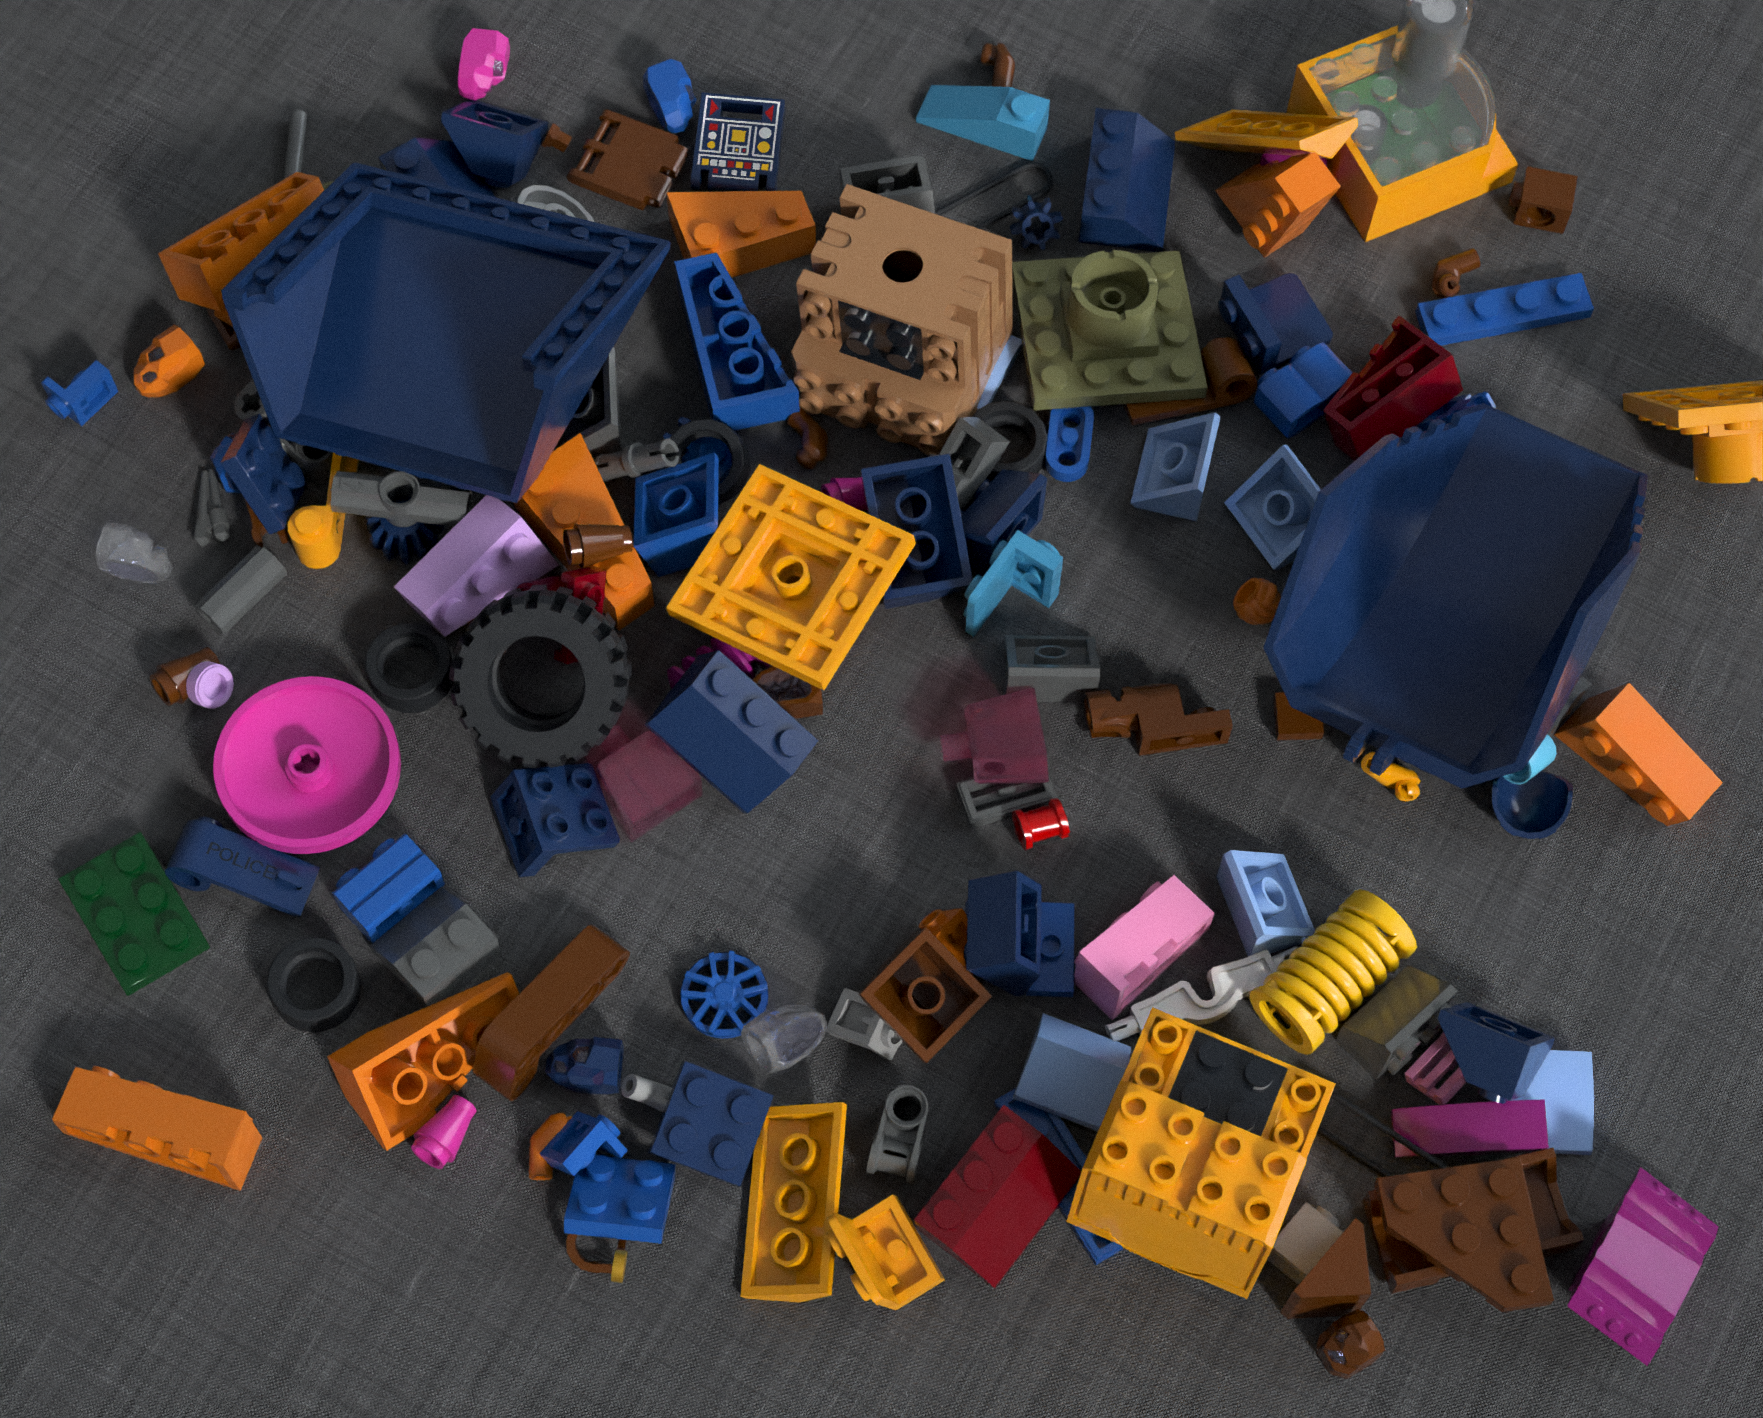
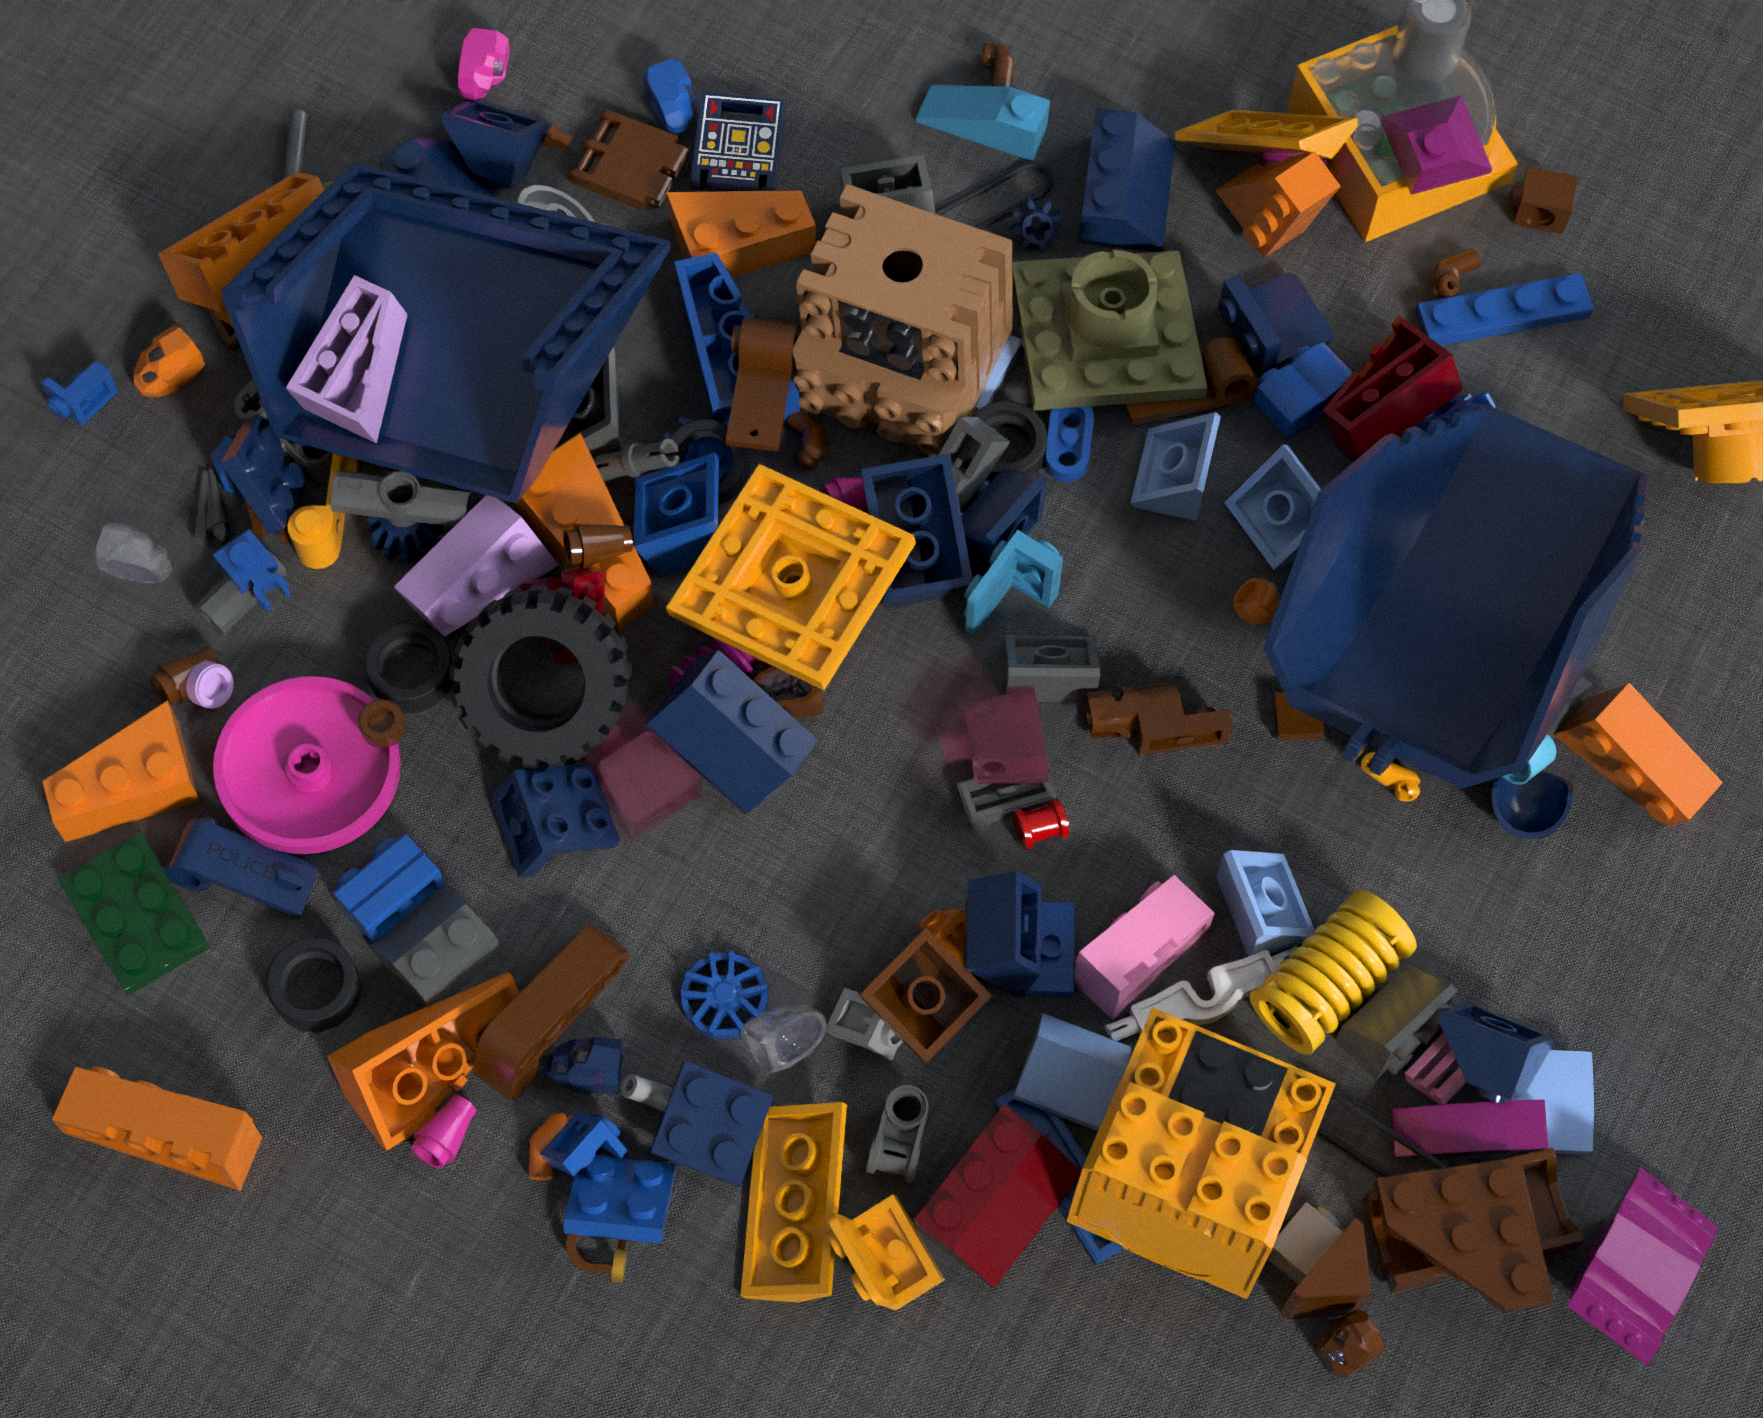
(124, 778): none -> orange wedge
(251, 565): none -> blue plate
(353, 360): none -> lavender wedge
(382, 723): none -> reddish brown tile
(761, 382): none -> reddish brown door
(1436, 144): none -> magenta slope

